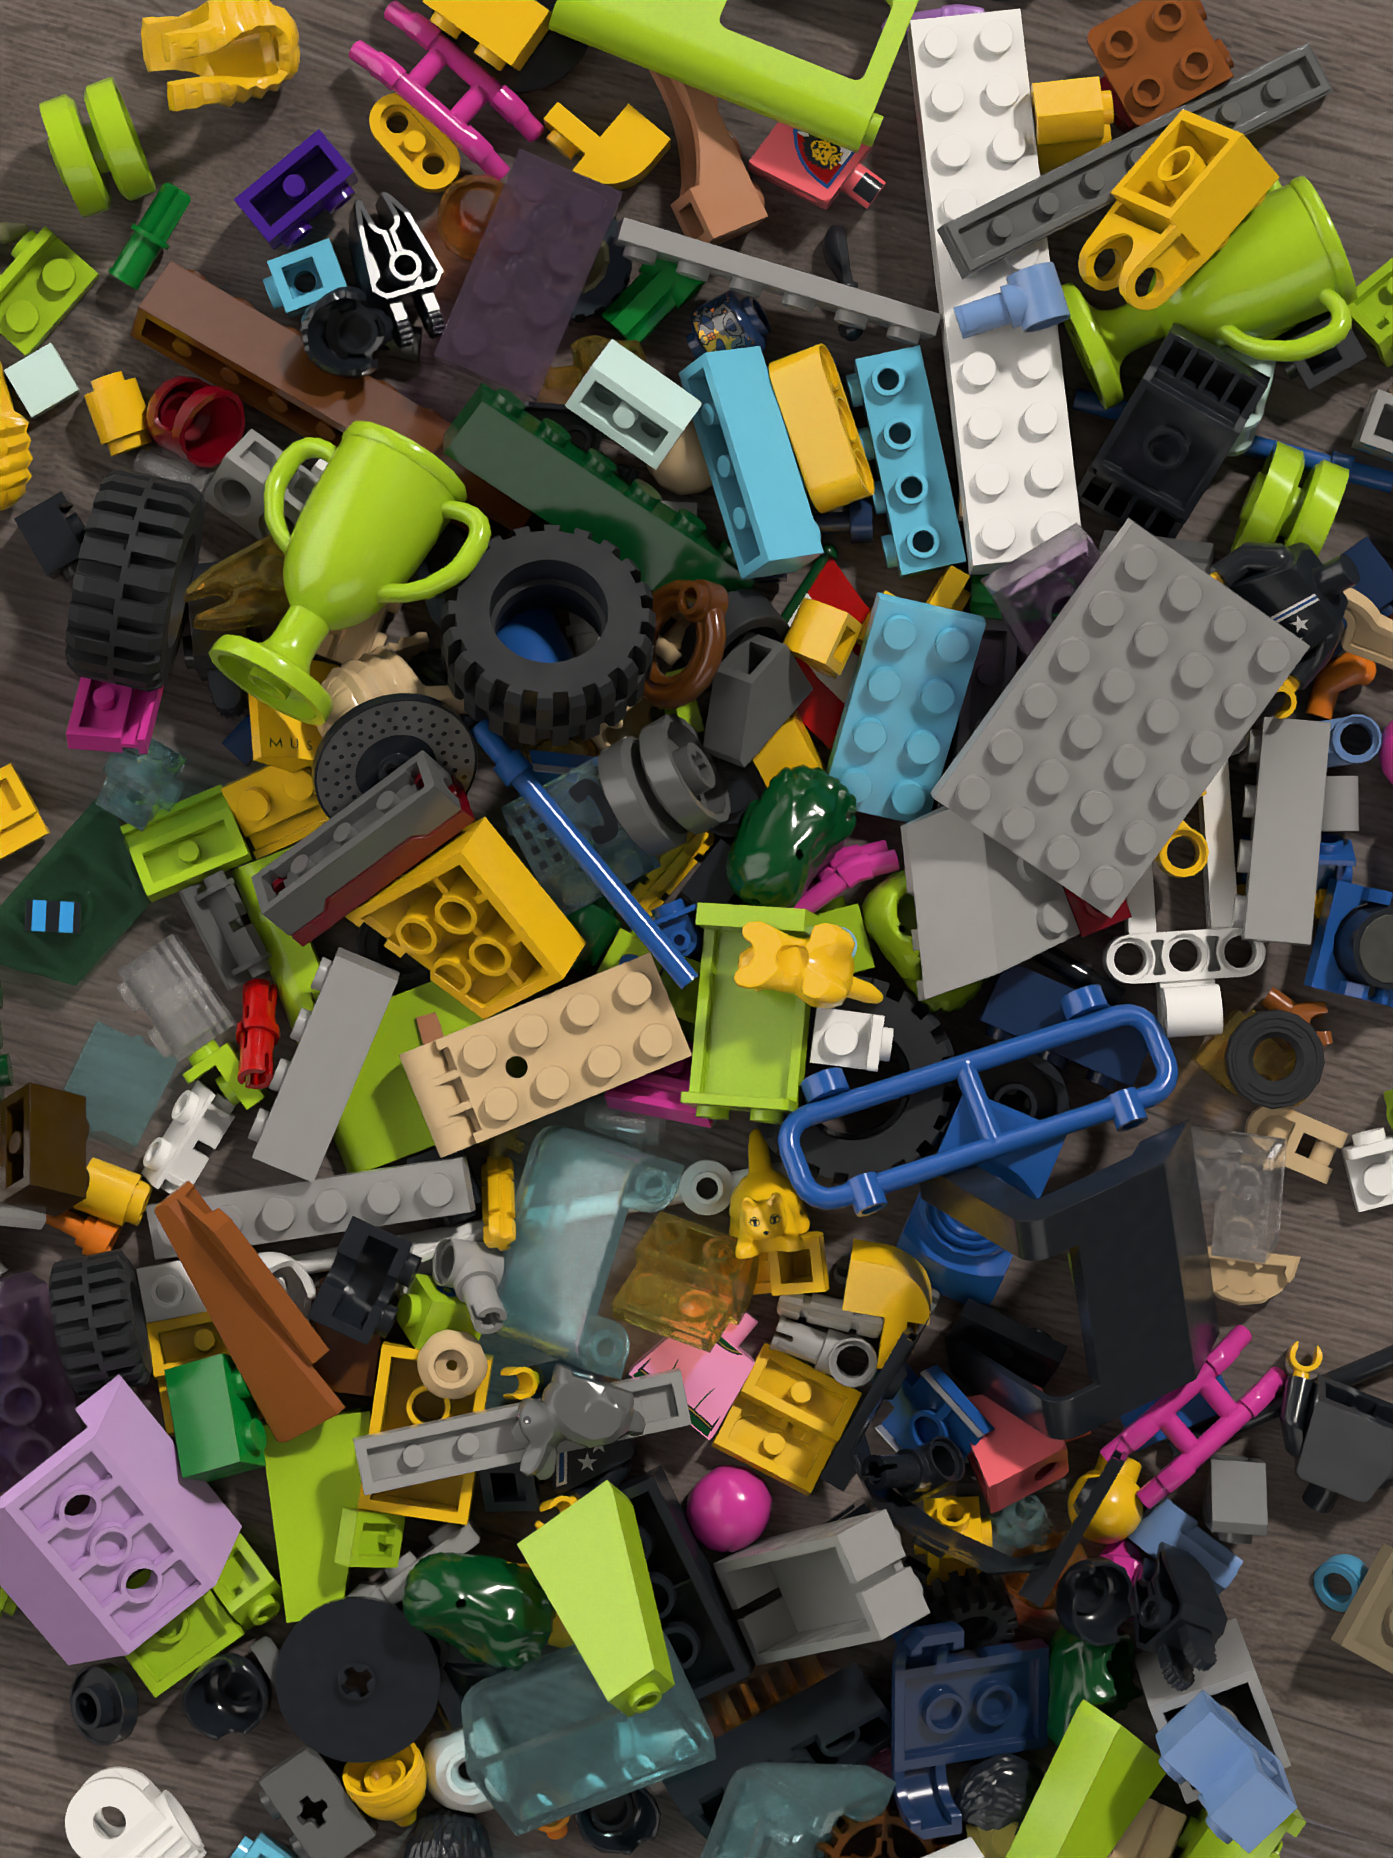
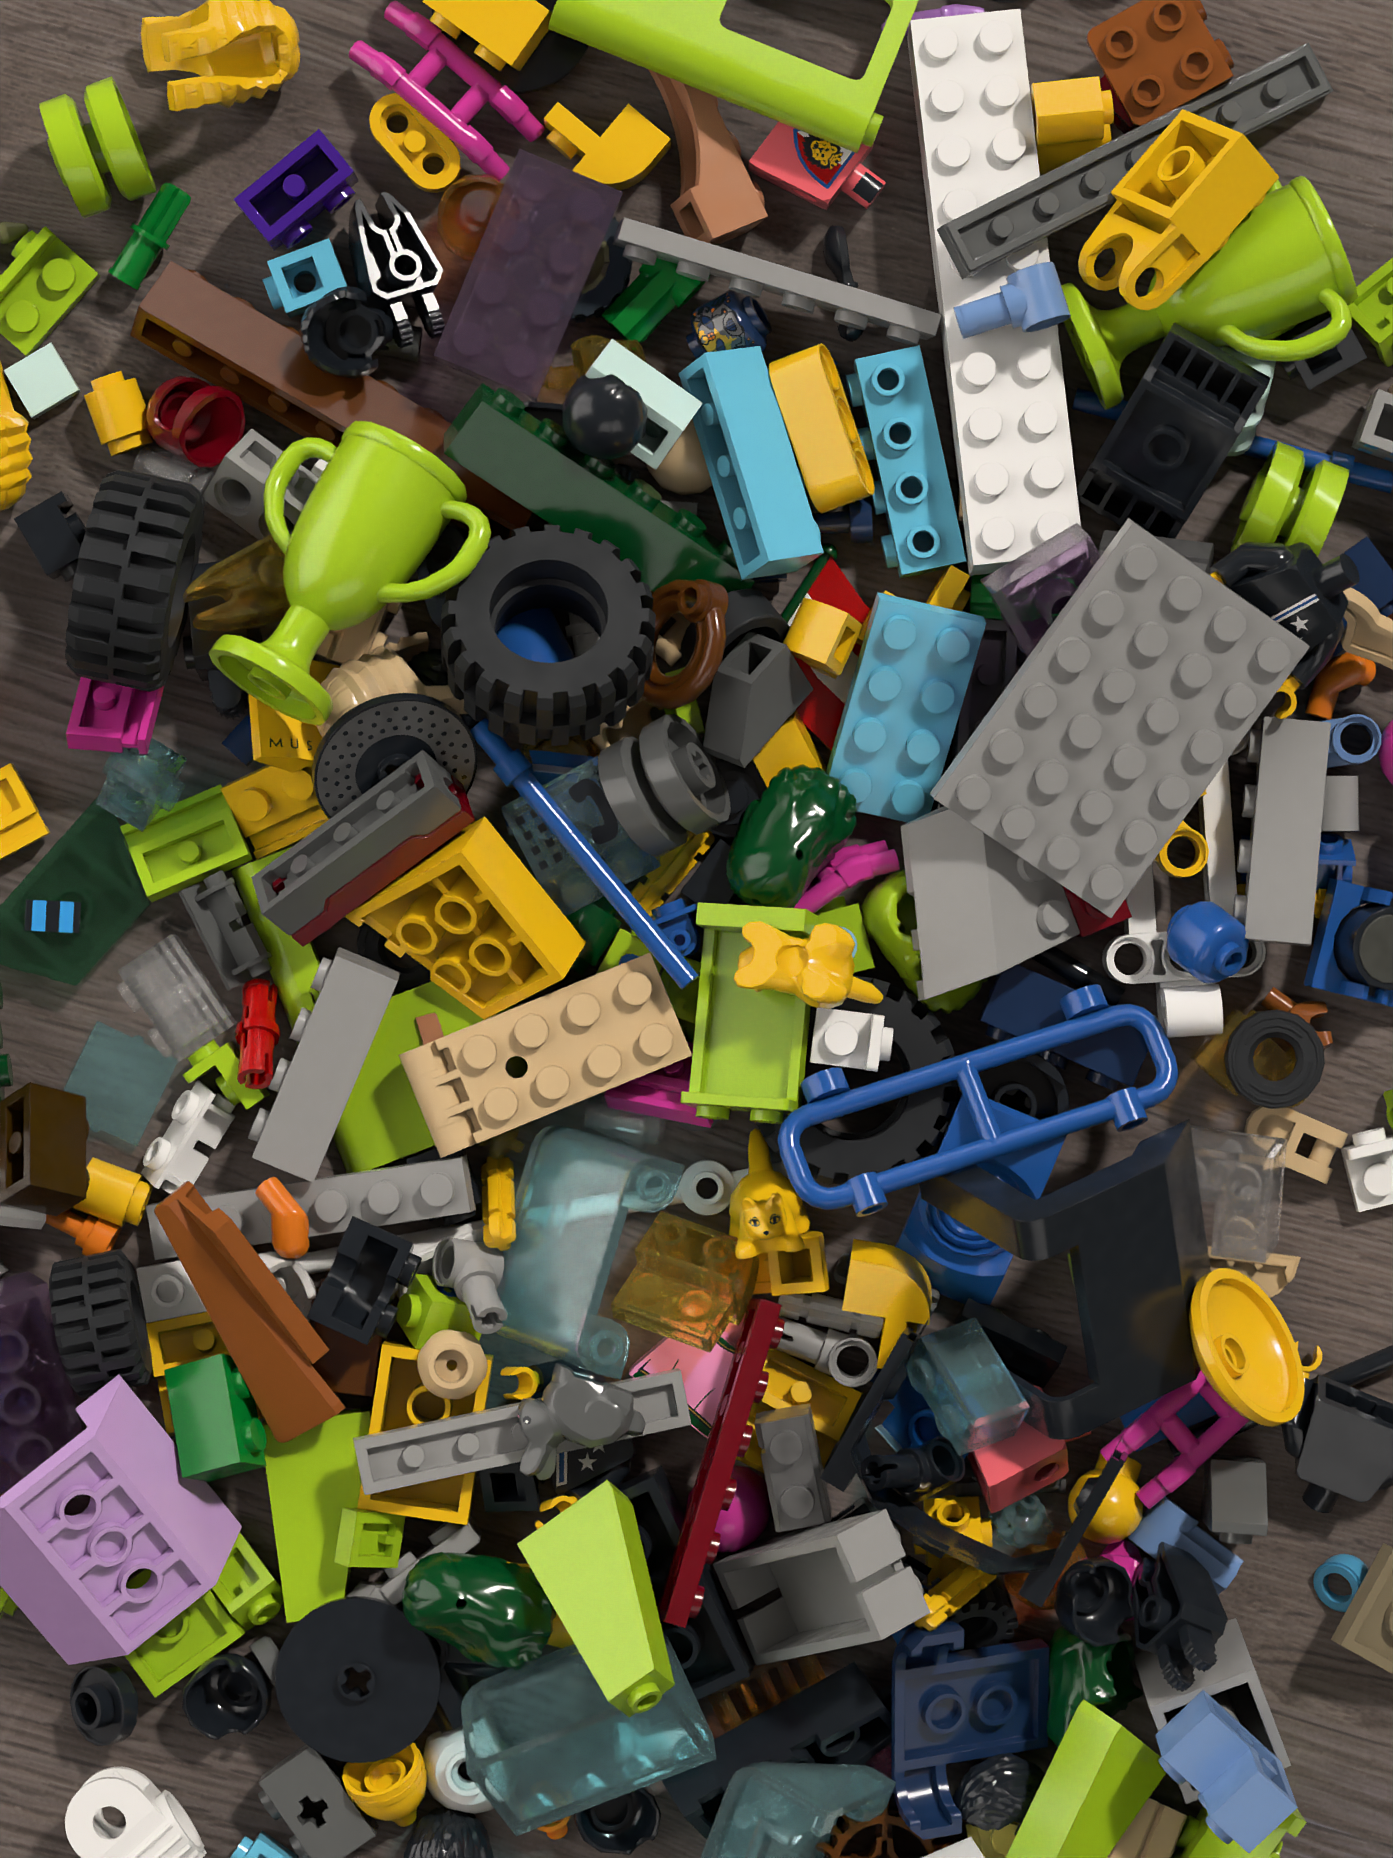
(288, 1219): none -> orange arm
(604, 417): none -> black hair
(727, 1440): none -> dark red plate
(792, 1467): none -> flat silver brick
(952, 1594): none -> yellow axle
(966, 1386): none -> clear light blue brick
(1207, 941): none -> blue head
(1245, 1348): none -> yellow dish

